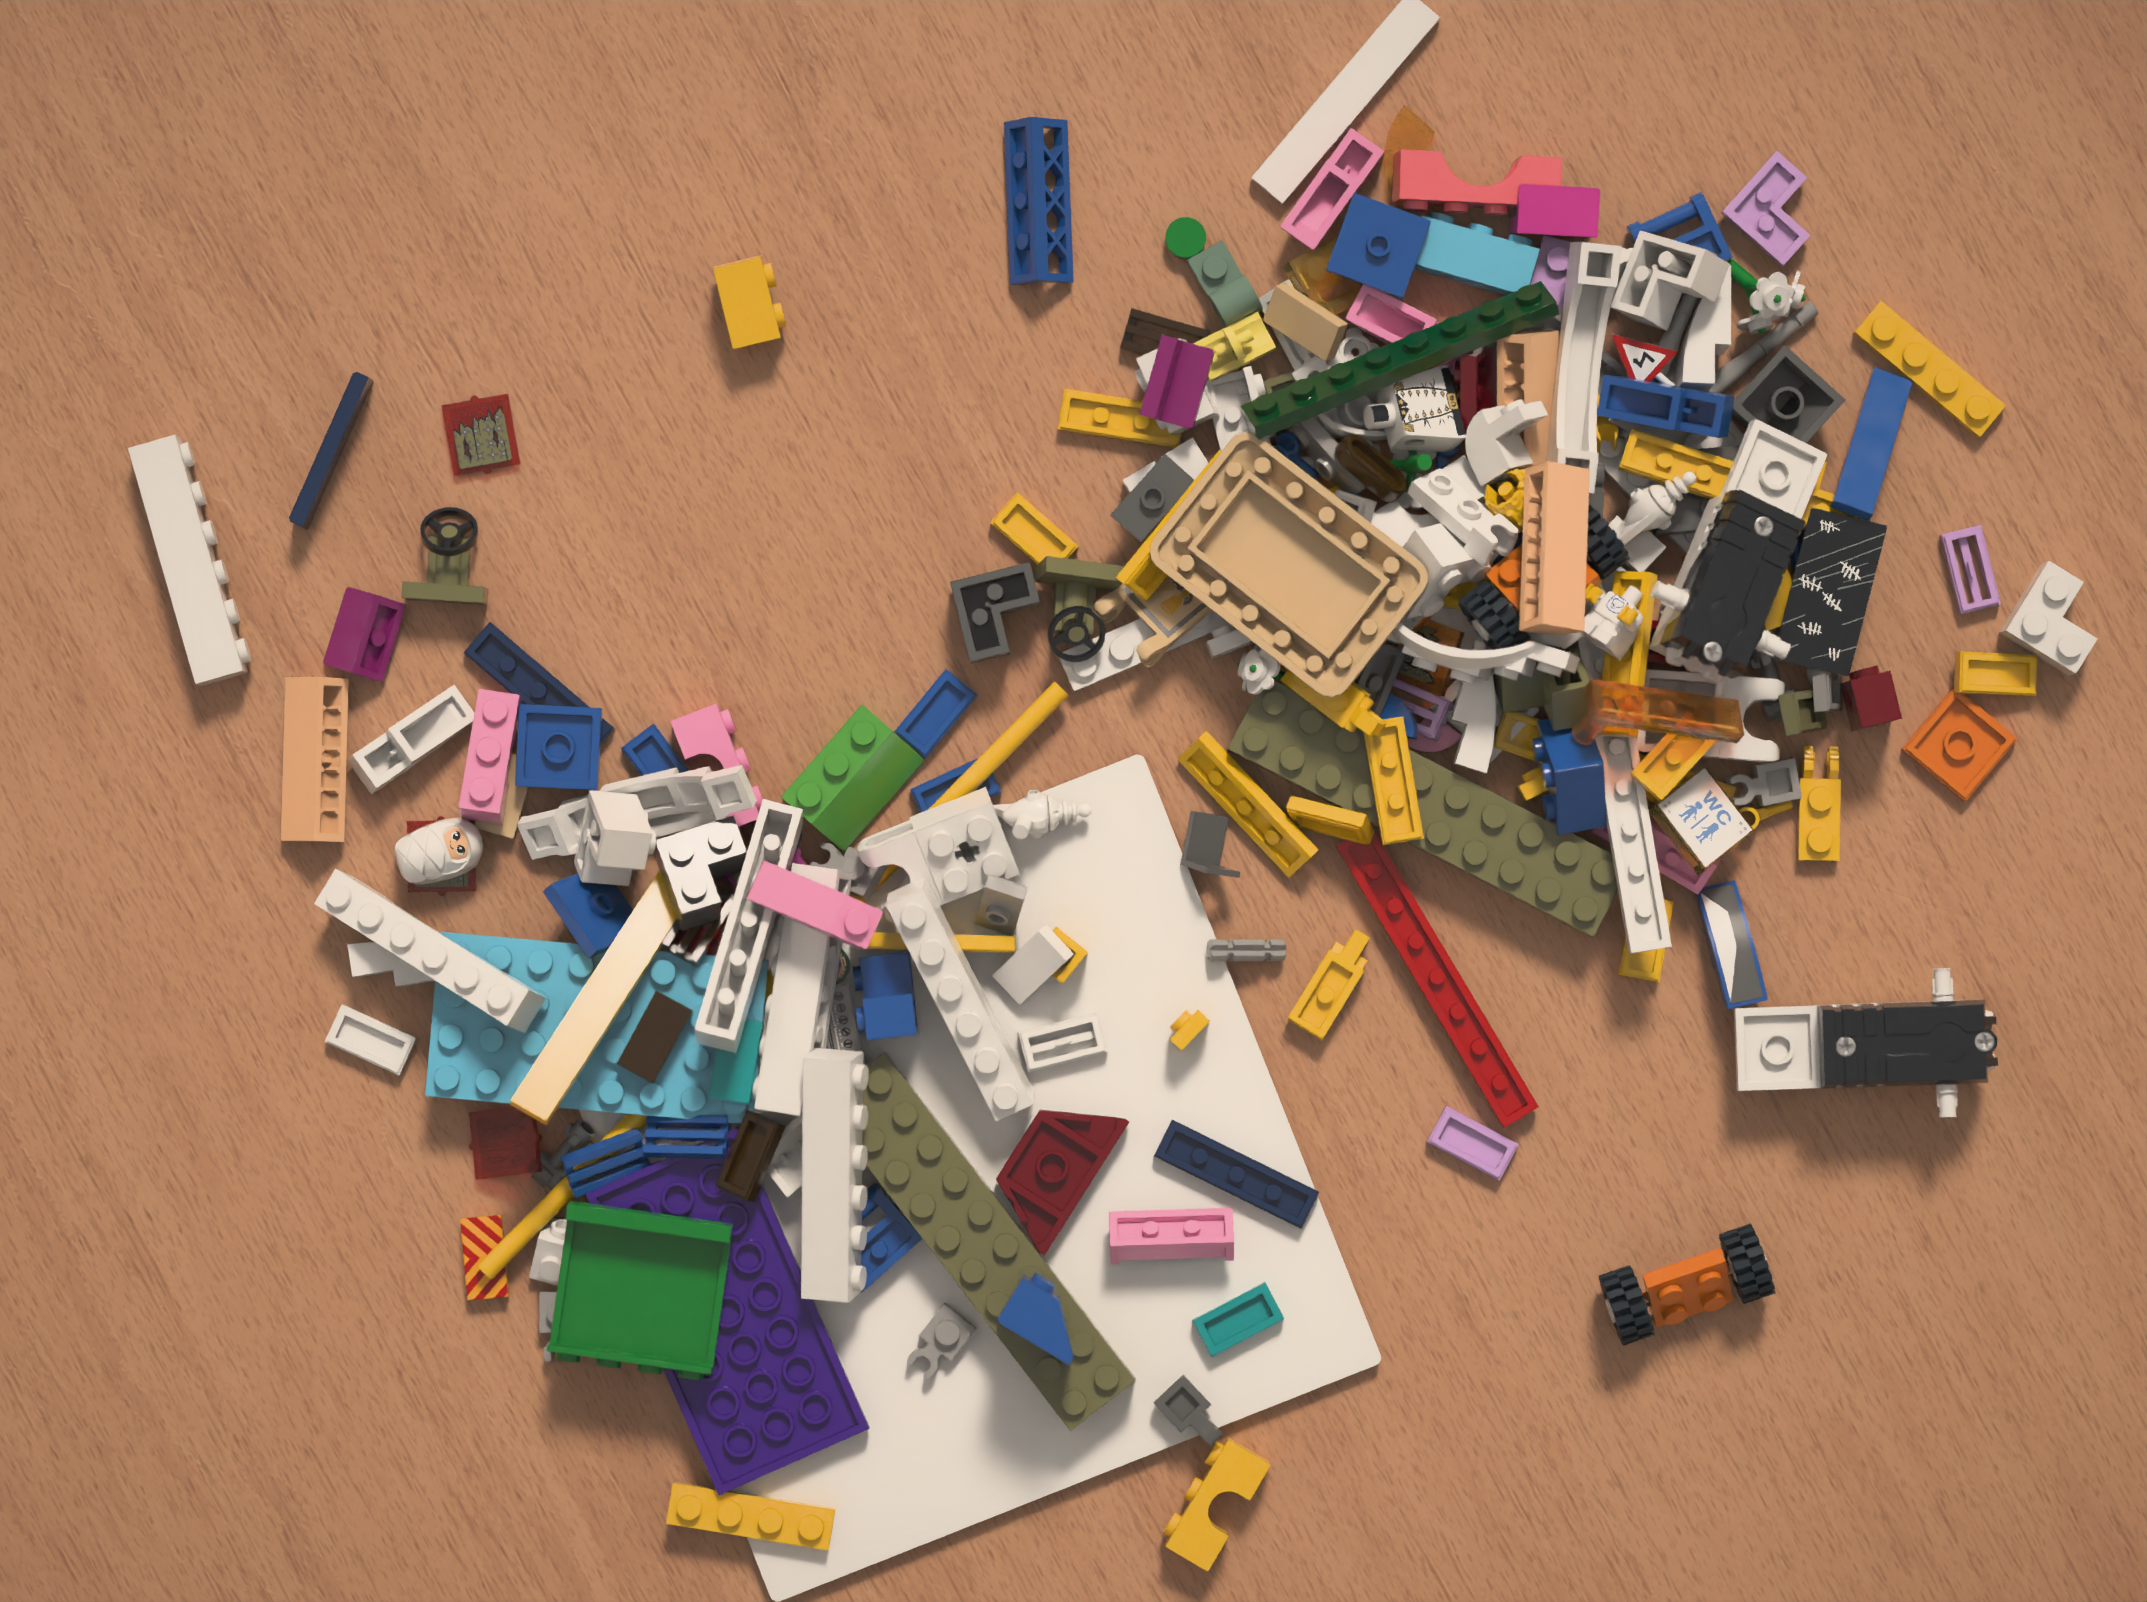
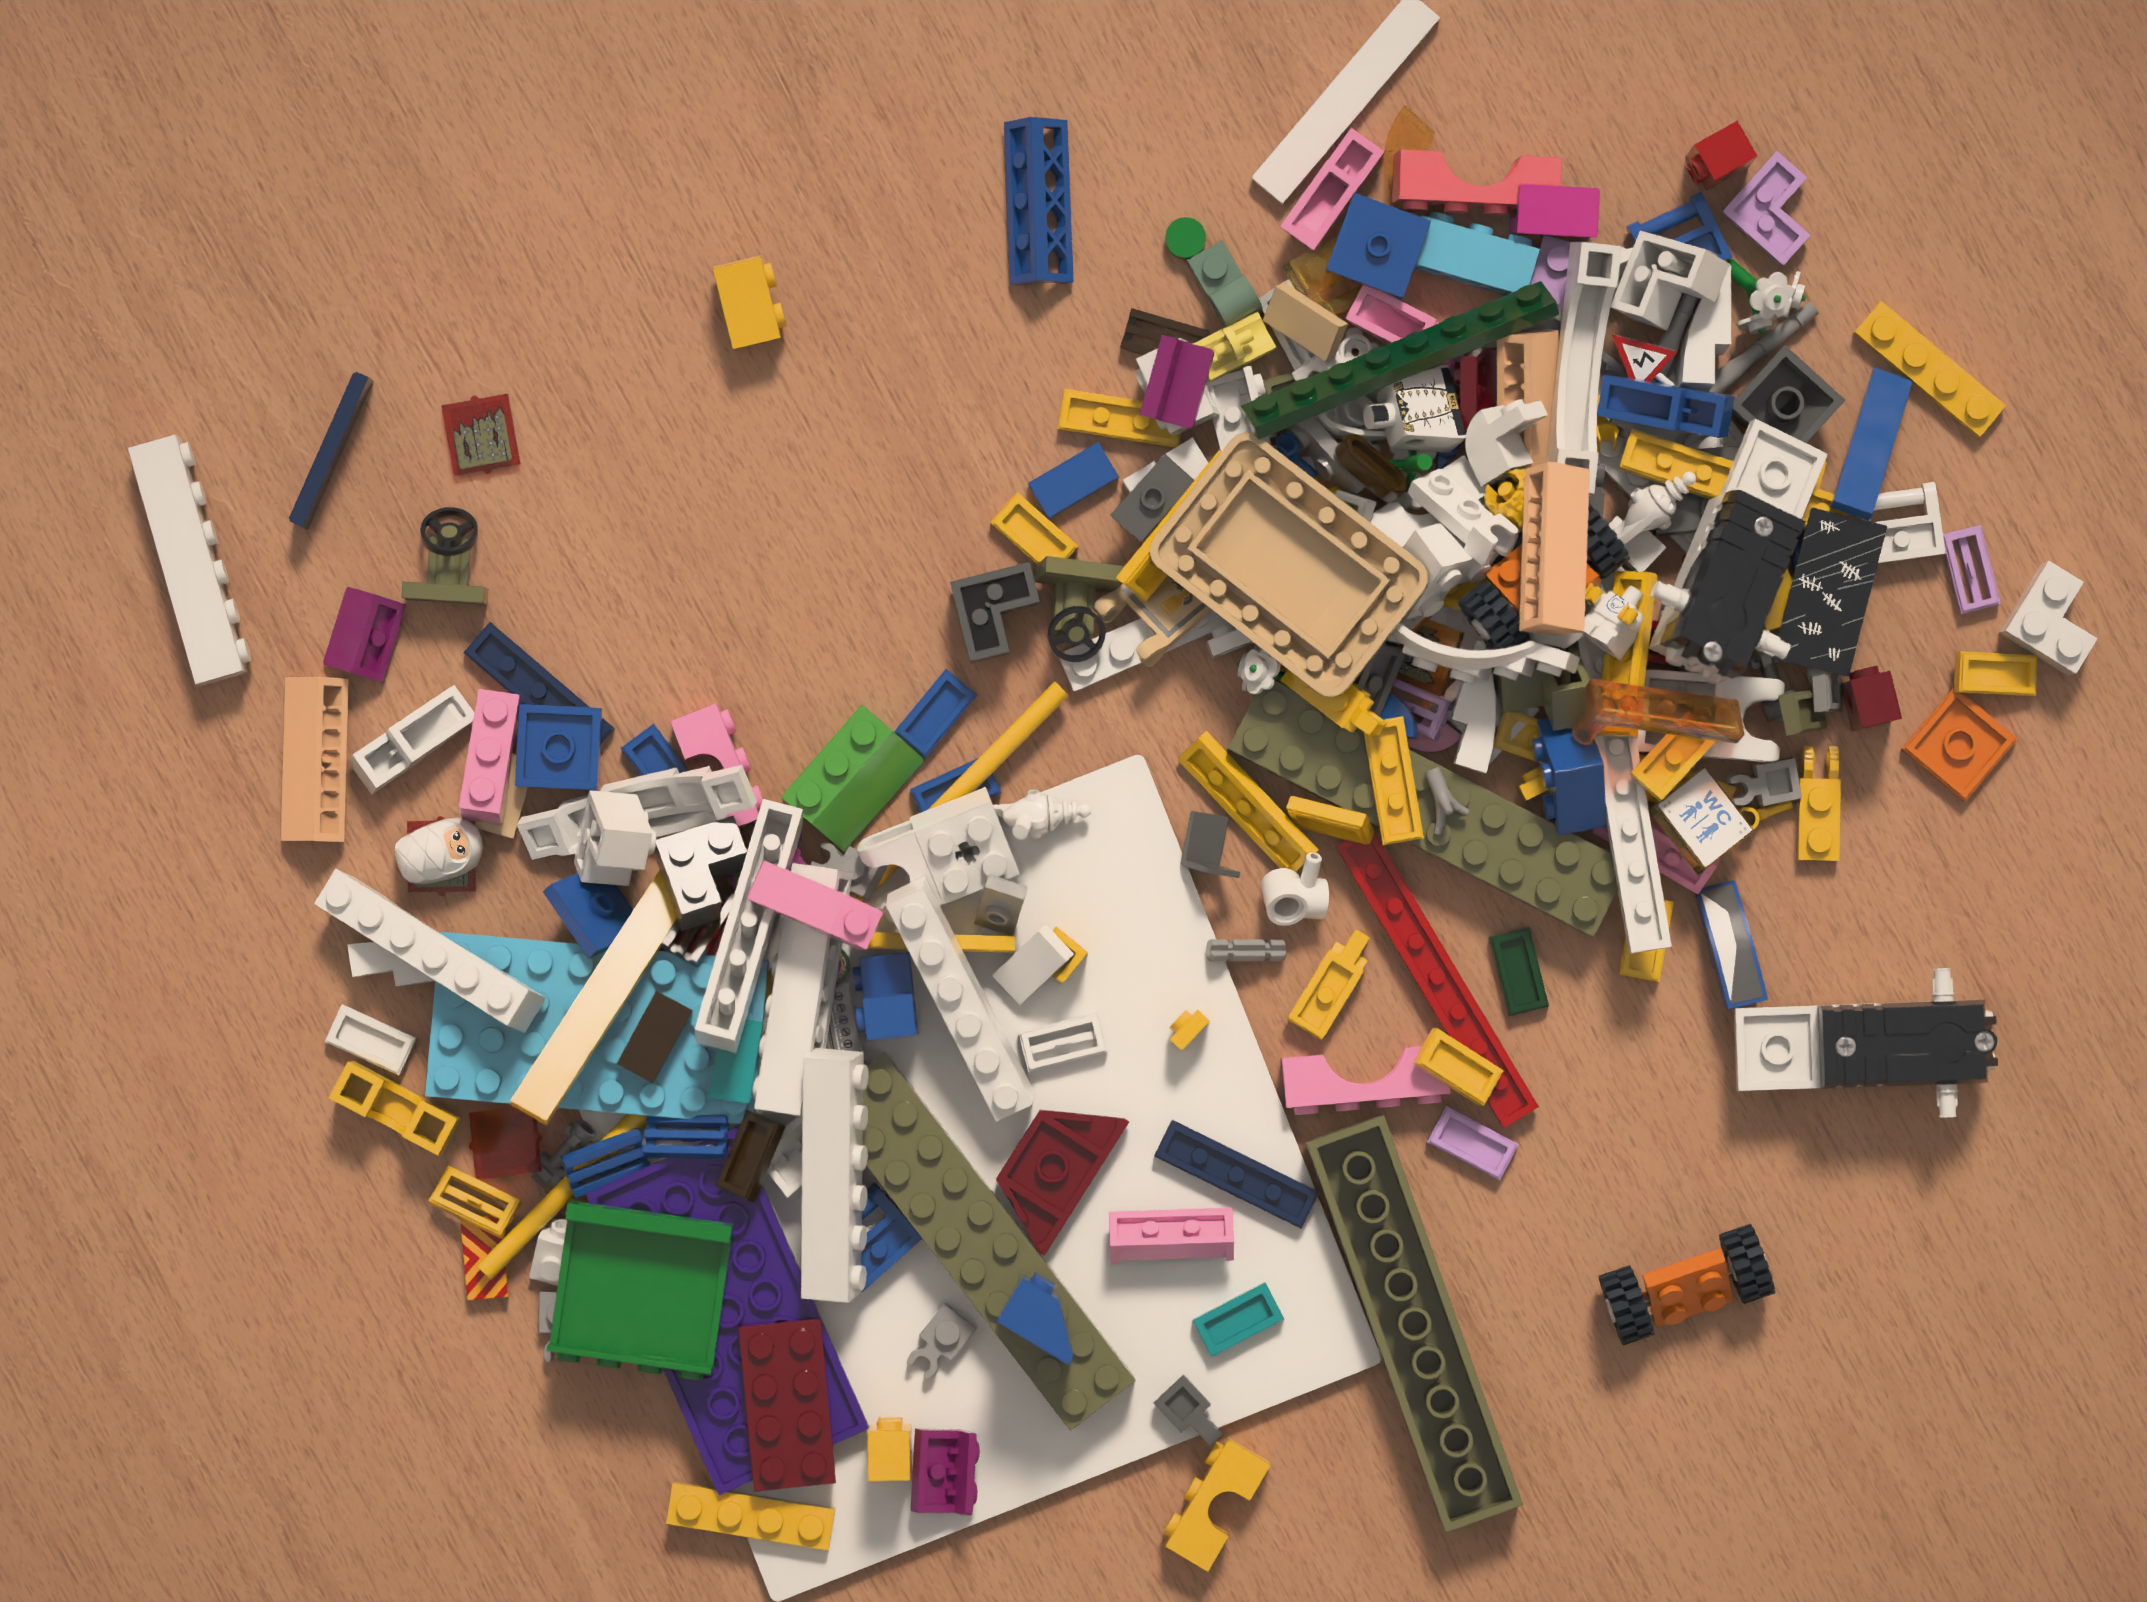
(395, 1107): none -> yellow arch
(505, 1217): none -> yellow tile
(787, 1404): none -> dark red plate
(890, 1450): none -> yellow brick
(944, 1471): none -> magenta bracket
(1073, 480): none -> blue tile
(1293, 897): none -> white piece
(1312, 1083): none -> bright pink arch
(1414, 1323): none -> olive brick
(1444, 801): none -> light grey bar
(1458, 1067): none -> yellow tile
(1518, 971): none -> dark green tile
(1720, 156): none -> red brick
(1915, 535): none -> white plate

